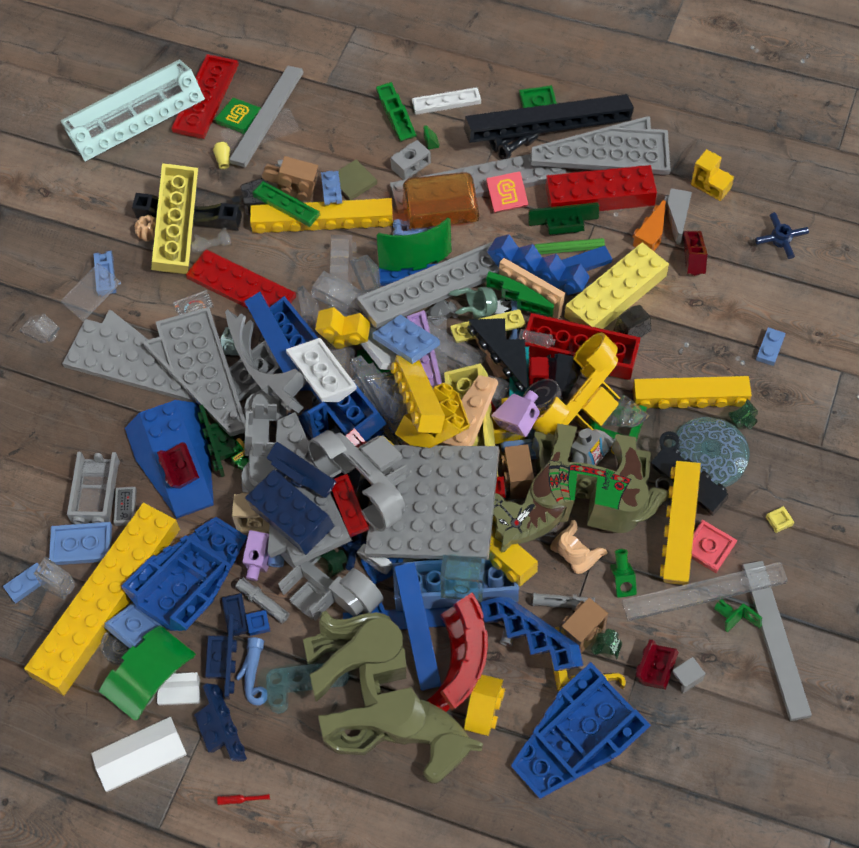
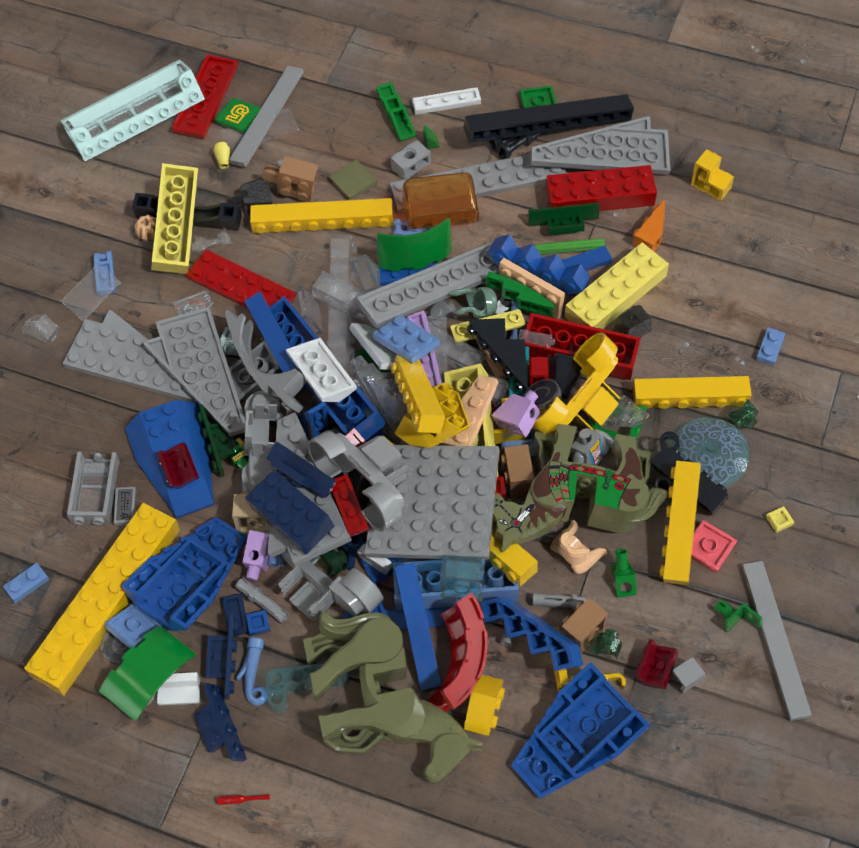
(54, 578): clear slope -> none
(80, 543): medium blue plate -> none
(138, 754): white slope -> none
(286, 204): green tile -> none
(331, 187): medium blue plate -> none
(342, 330): yellow brick -> none
(507, 192): coral tile -> none
(676, 211): light grey slope -> none
(695, 252): dark red slope -> none
(704, 591): clear plate -> none
(782, 235): dark blue bar -> none

